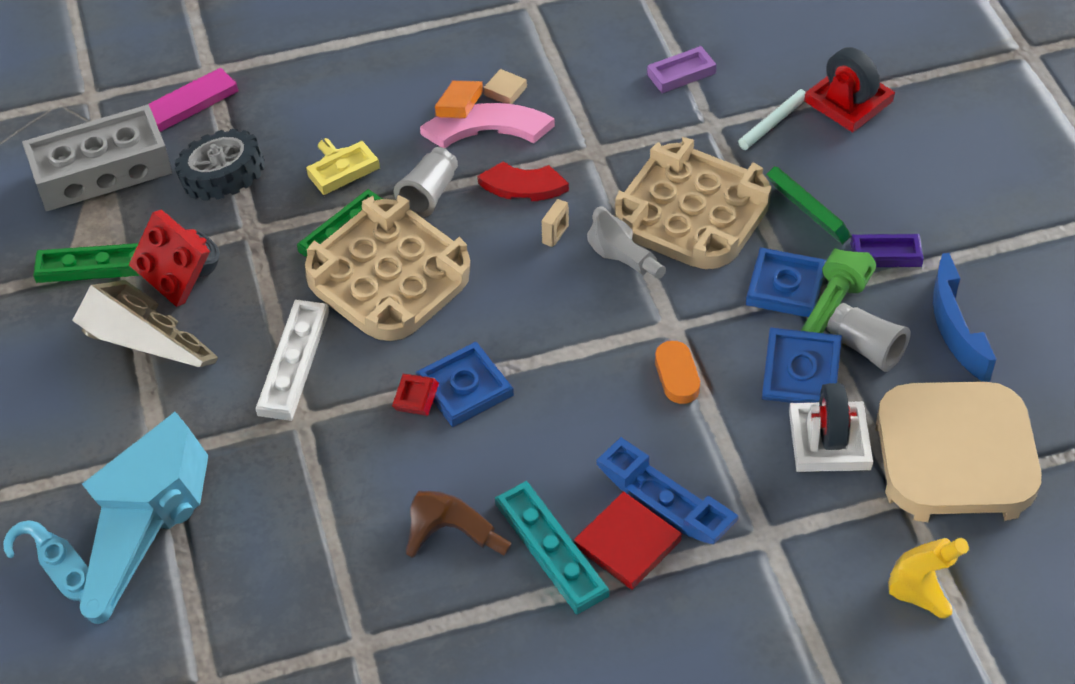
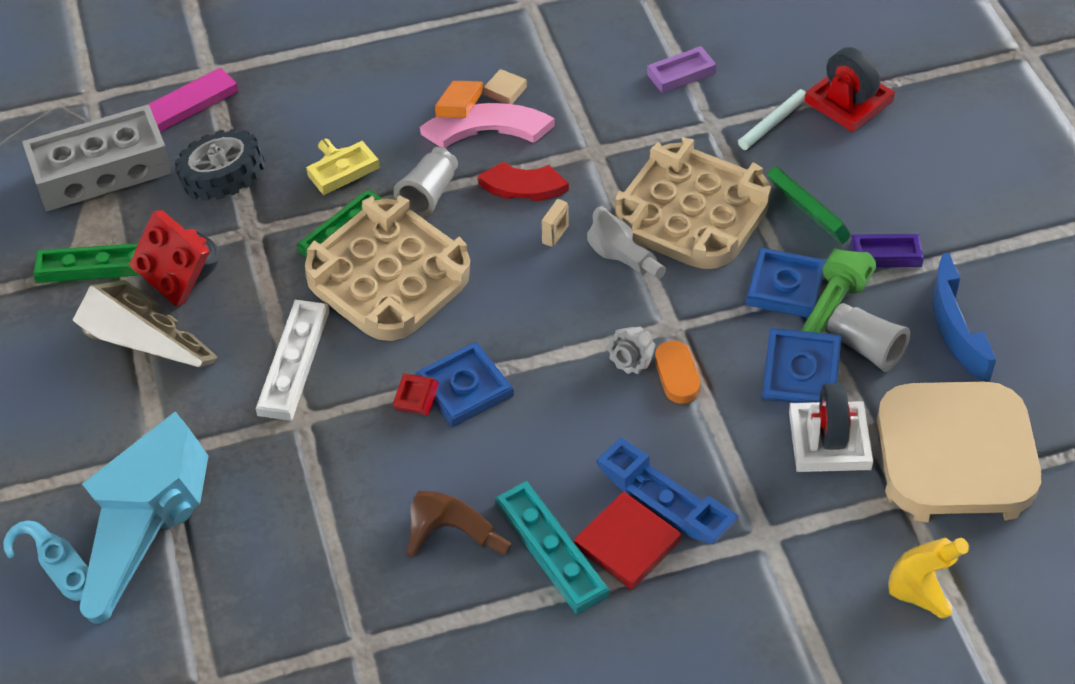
(631, 349): none -> light grey piece

